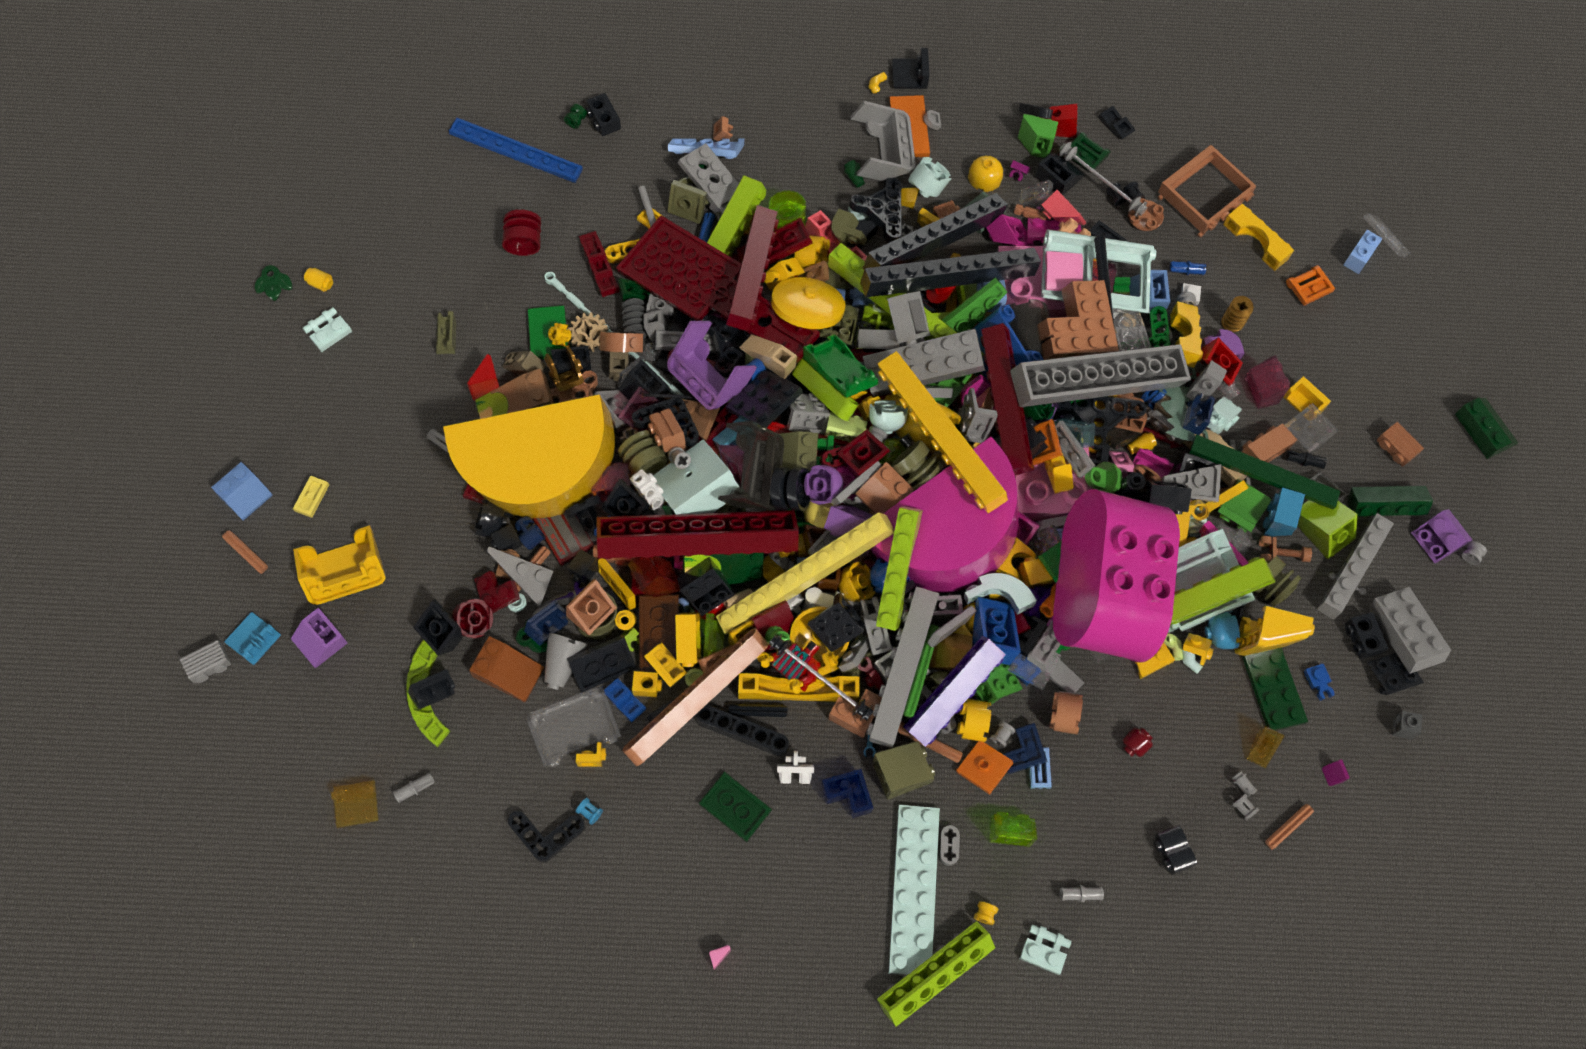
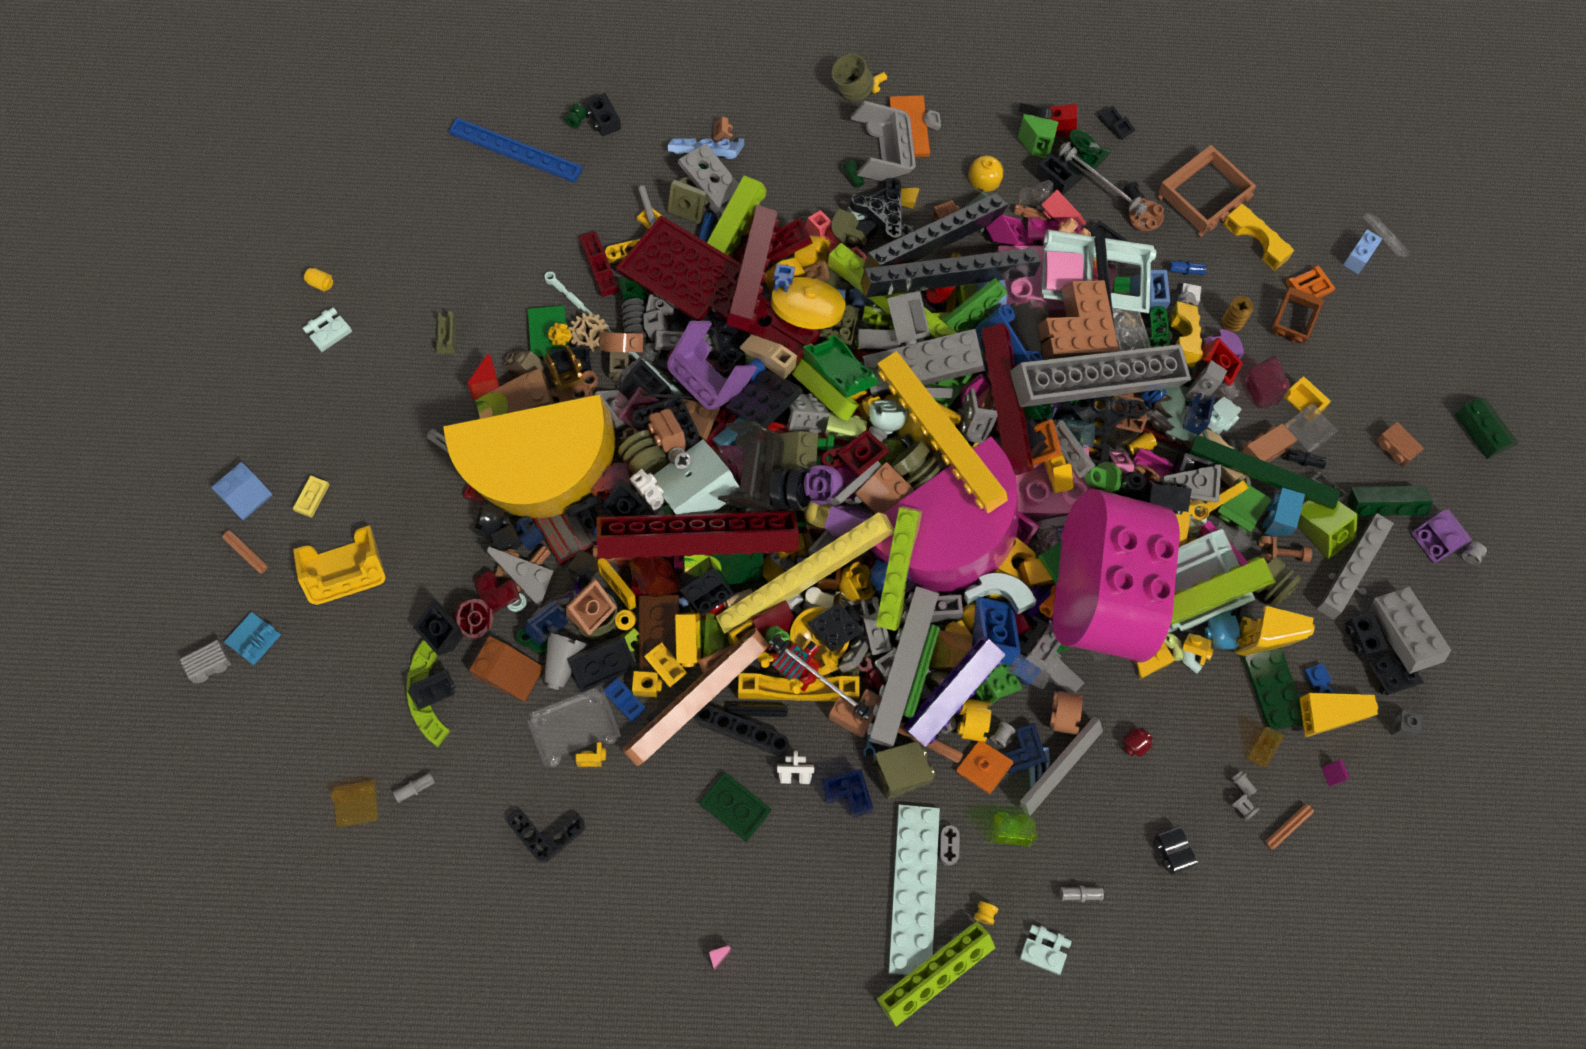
(273, 285): dark green plate -> none
(317, 638): medium lavender slope -> none
(521, 232): dark red wheel -> none
(582, 809): dark azure bush -> none
(692, 675): yellowish green tile -> none
(783, 276): none -> blue plate
(789, 207): clear neon green wheel -> none
(852, 77): none -> olive wheel
(911, 72): black bracket -> none
(926, 217): yellow bracket -> none
(929, 177): light aqua brick -> none
(951, 626): light grey tile -> none
(1019, 168): magenta tile -> none
(1061, 766): none -> light grey tile
(1084, 142): none -> dark green dish
(1118, 199): black bush -> none
(1303, 299): none -> dark orange window
(1331, 711): none -> yellow slope

